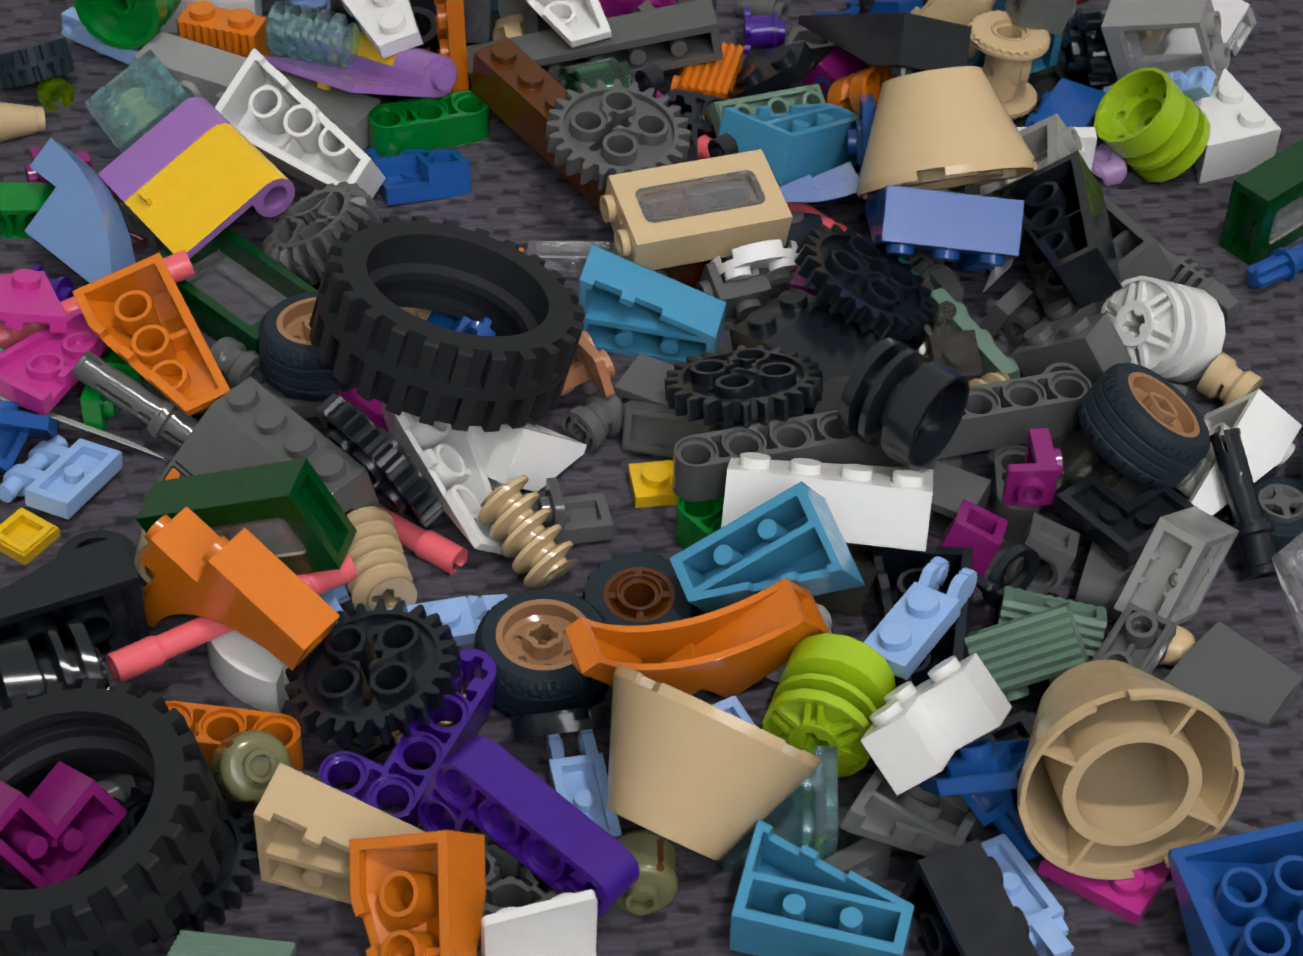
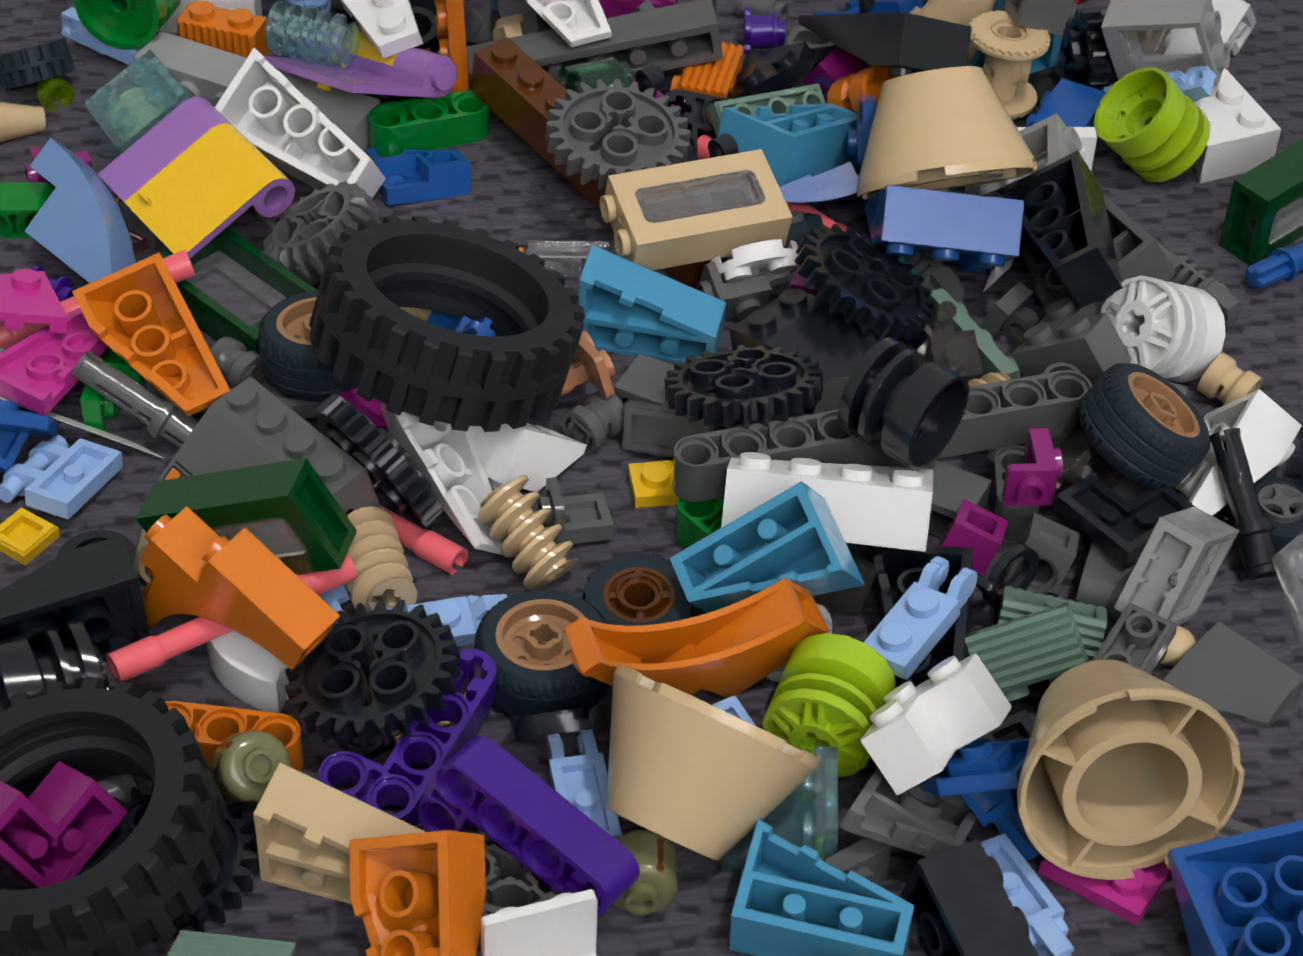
(1108, 165): lavender piece -> none

